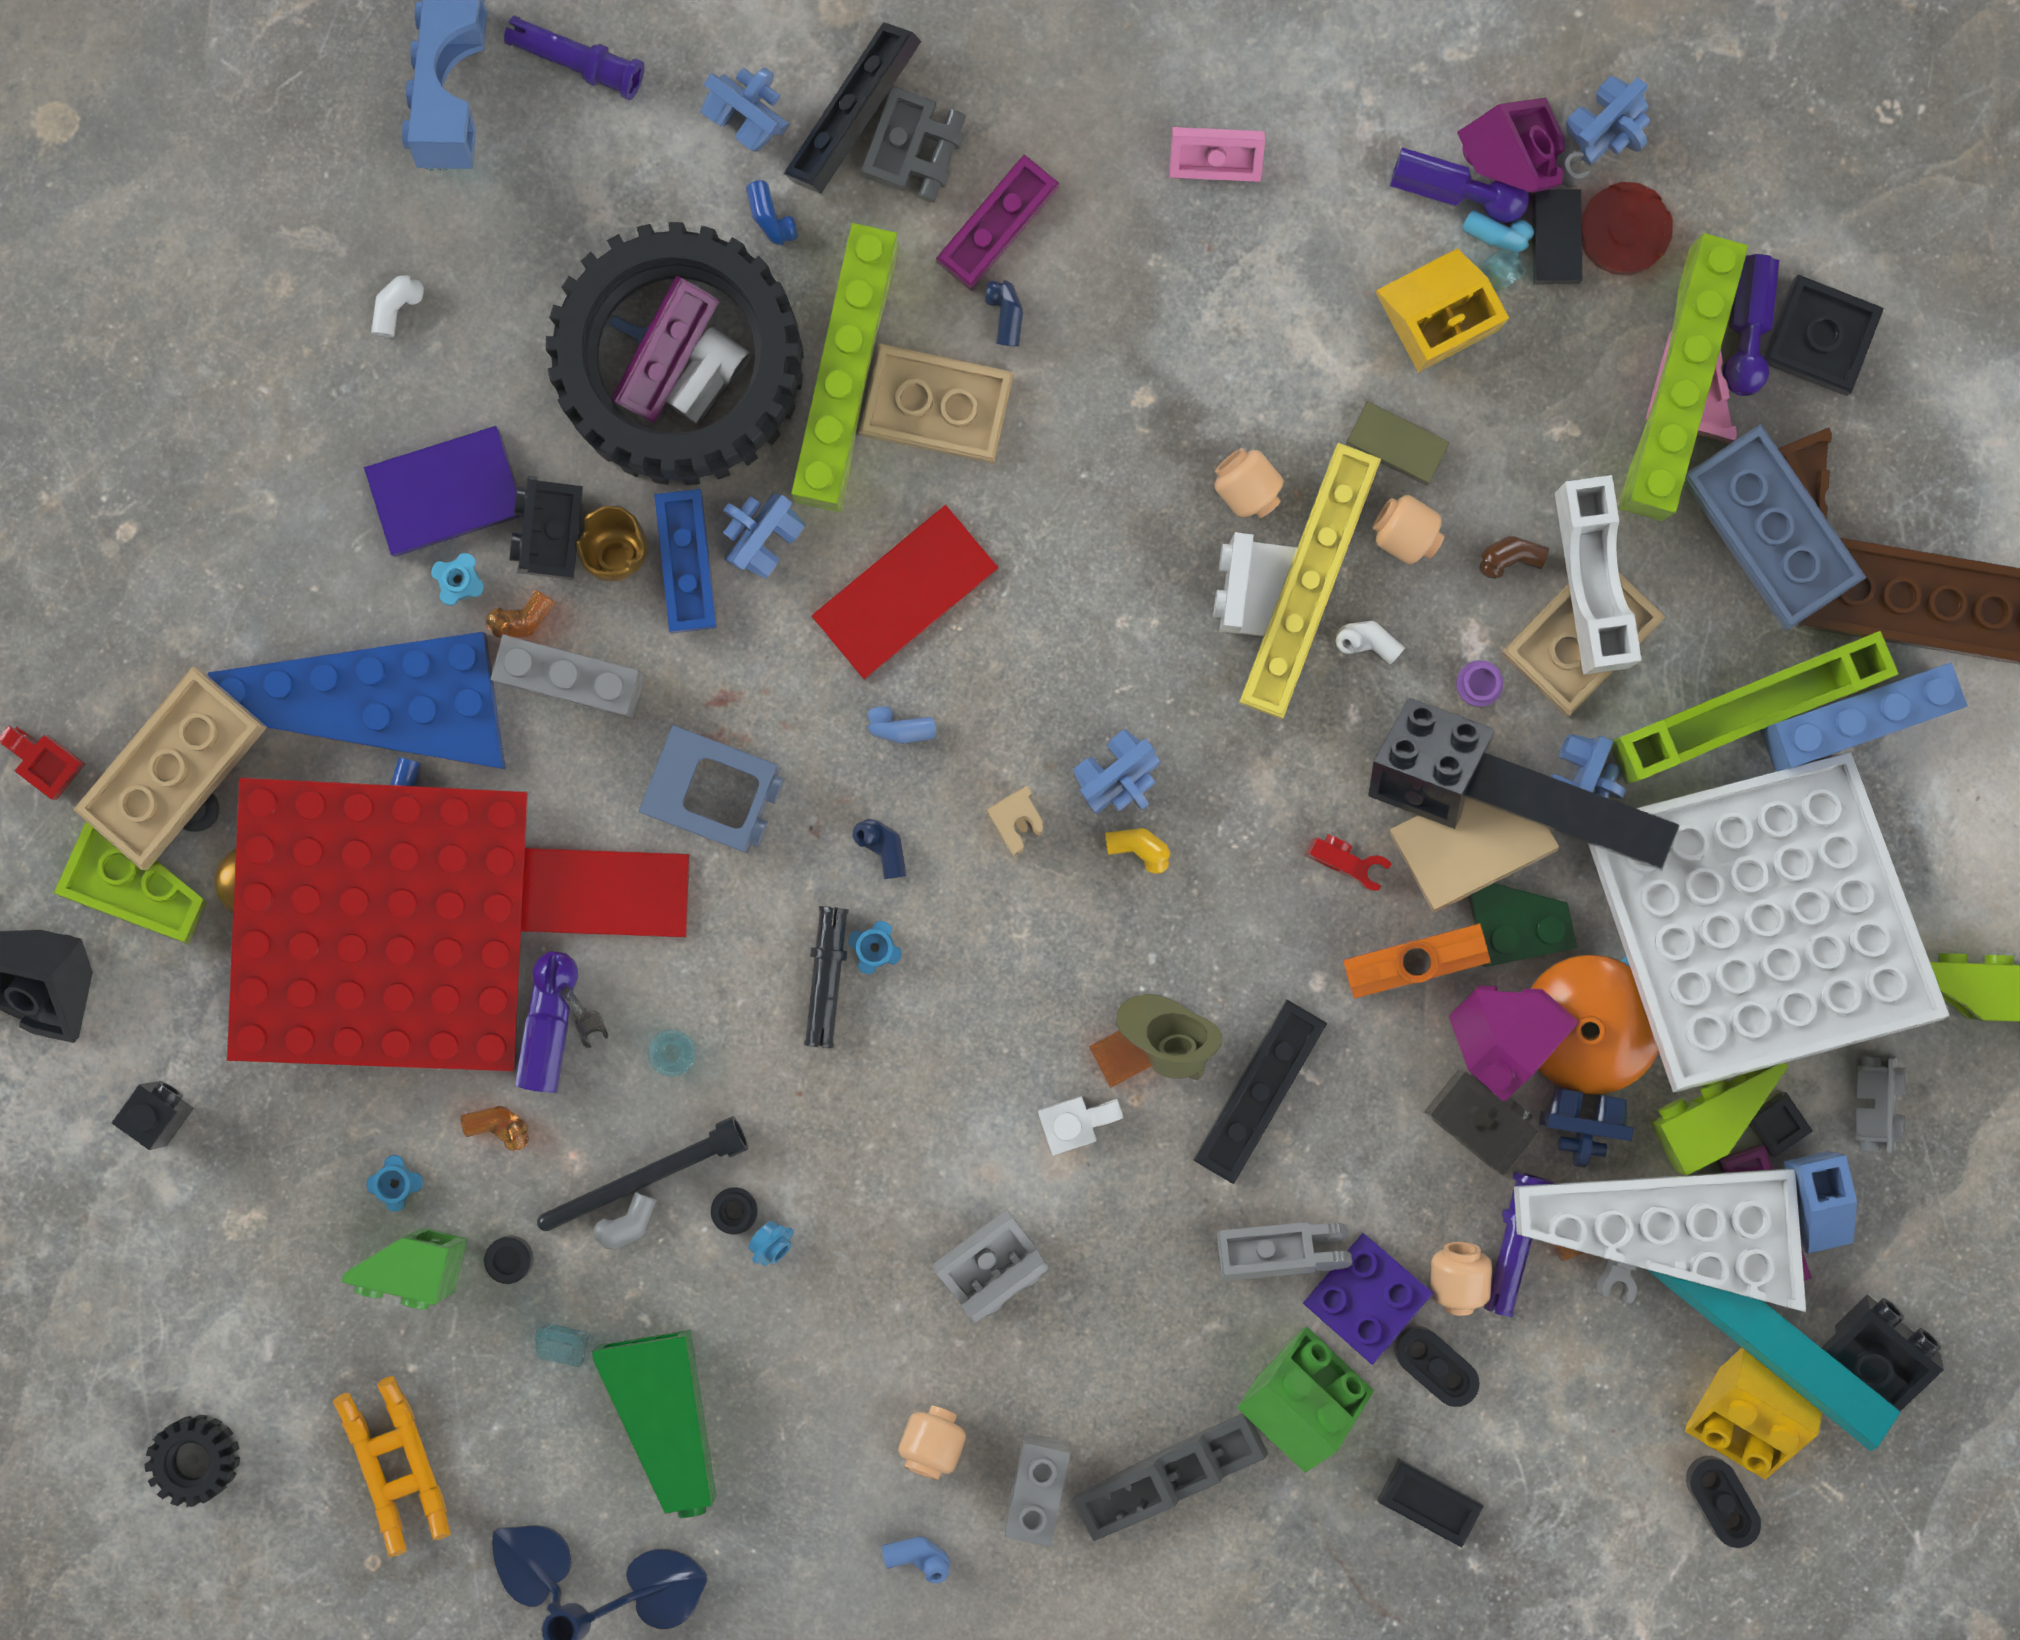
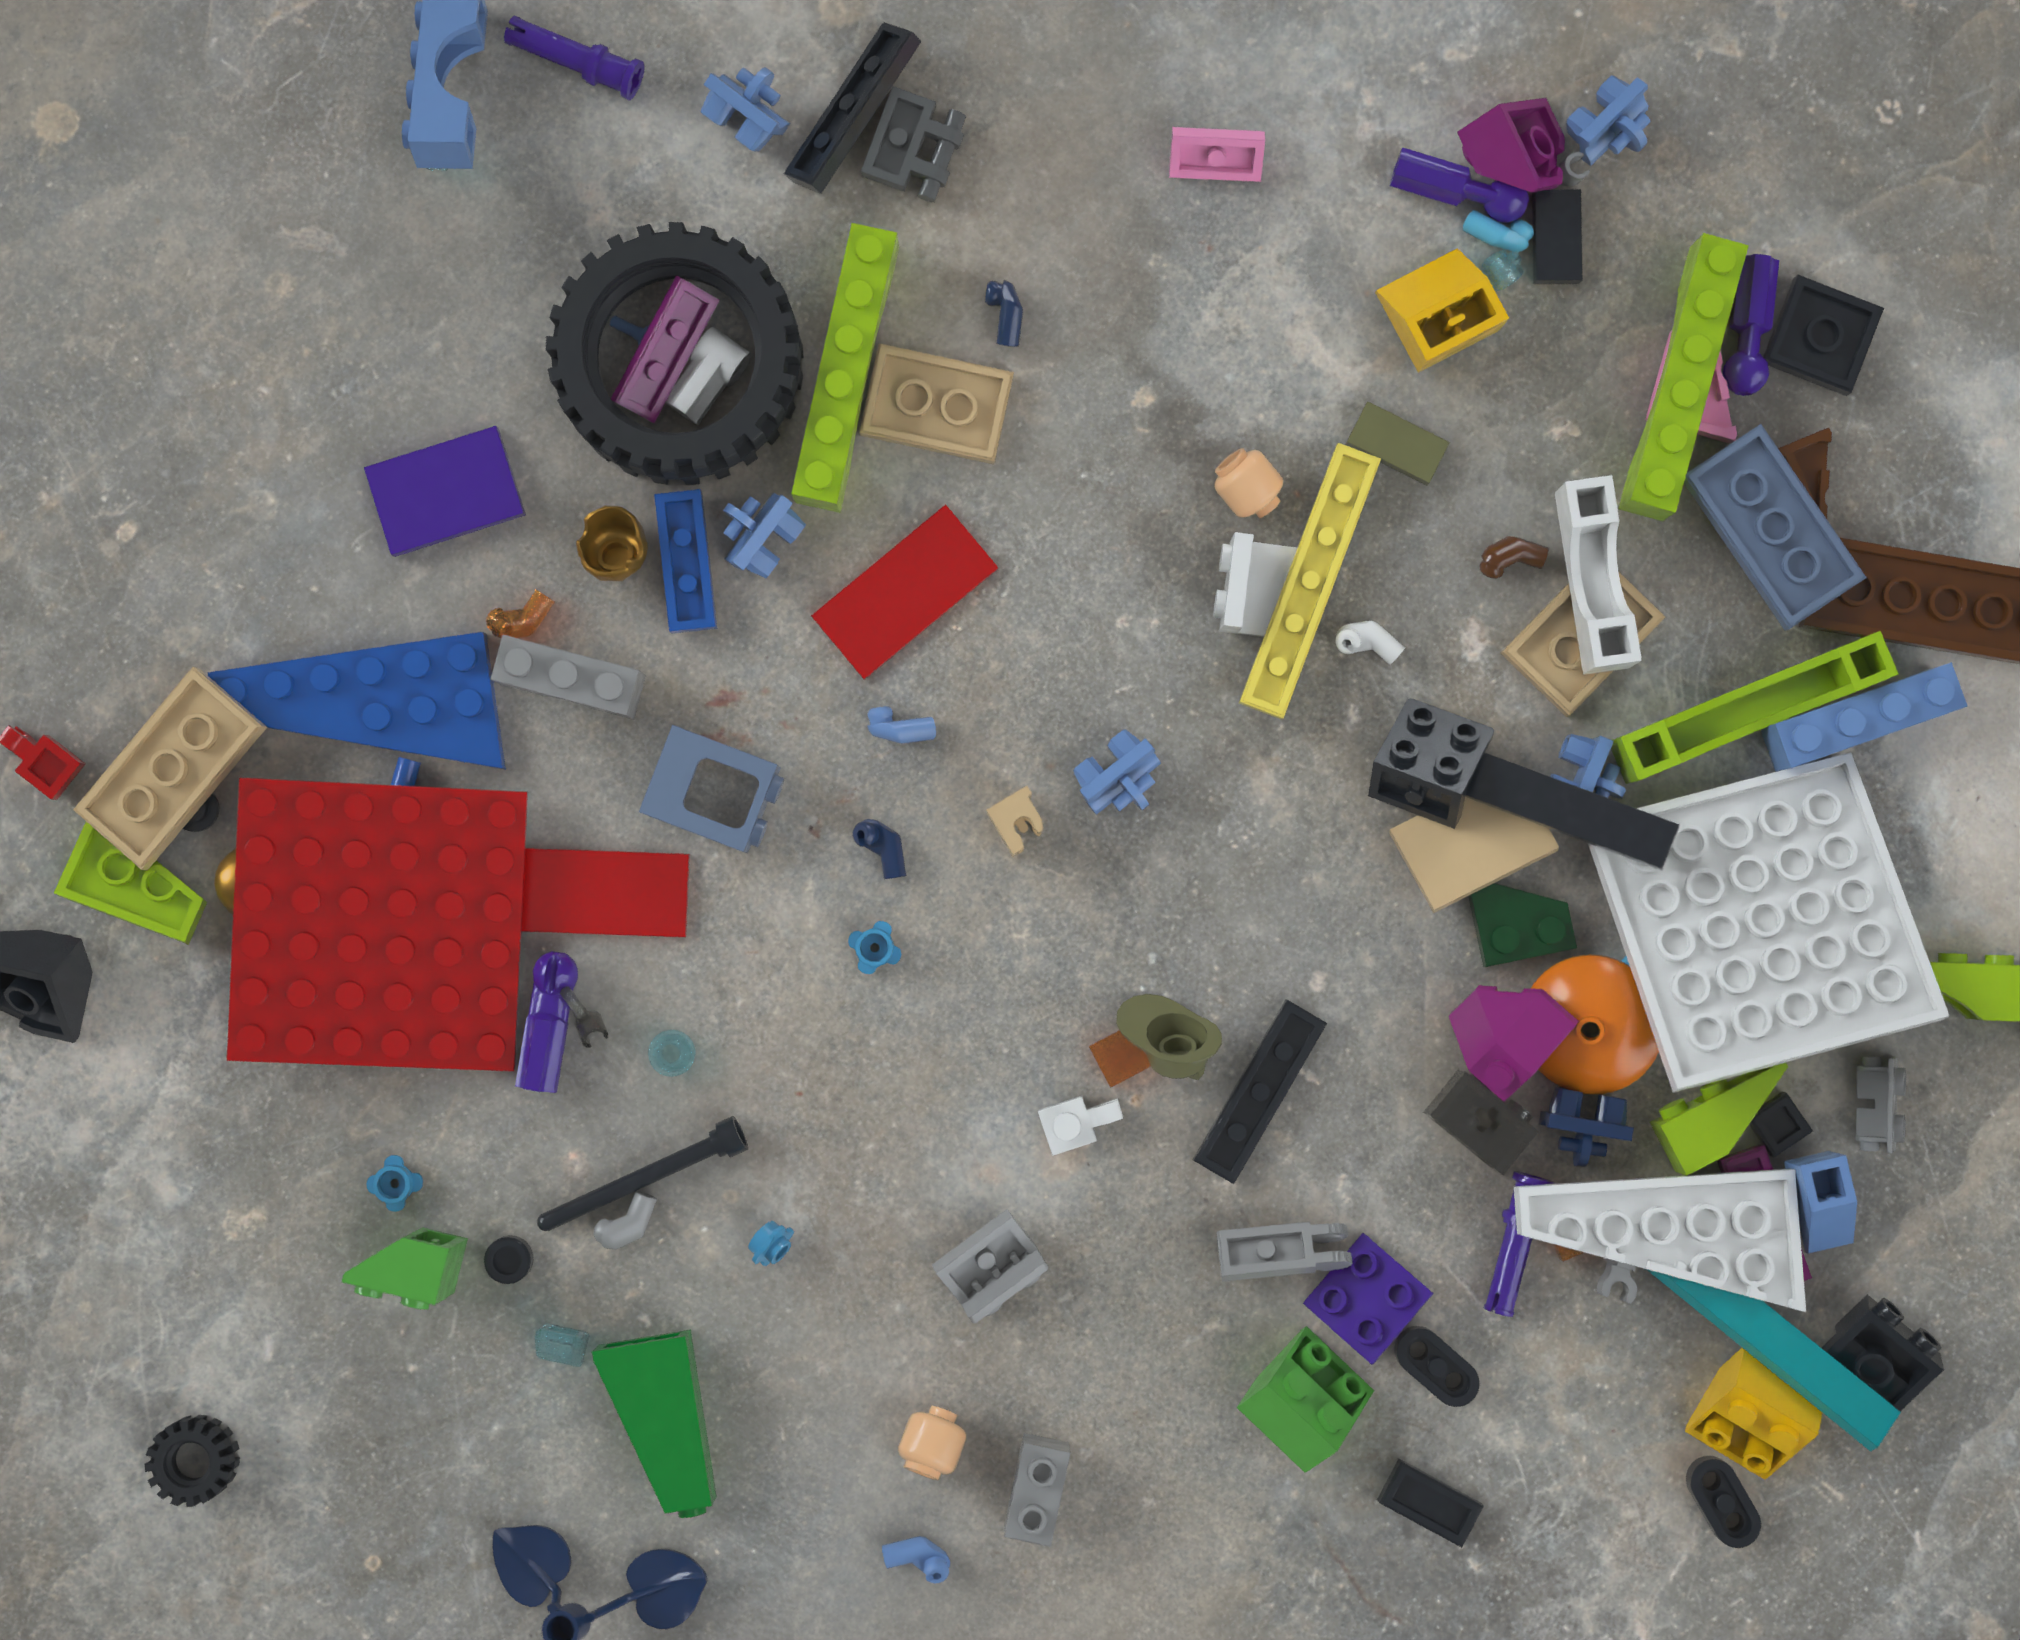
(153, 1114): black brick -> none
(390, 299): white arm -> none
(419, 1480): light orange piece -> none
(469, 586): medium azure plate -> none
(501, 1123): clear orange arm -> none
(548, 528): black bracket -> none
(728, 1224): black plate -> none
(764, 214): blue arm -> none
(826, 976): black pin -> none
(997, 222): magenta tile -> none
(1144, 844): yellow arm -> none
(1170, 1476): dark grey slope -> none
(1336, 855): red plate -> none
(1408, 529): light nougat head -> none
(1447, 952): orange piece -> none
(1461, 1278): light nougat head -> none
(1479, 683): medium lavender plate -> none
(1626, 228): clear red tile -> none

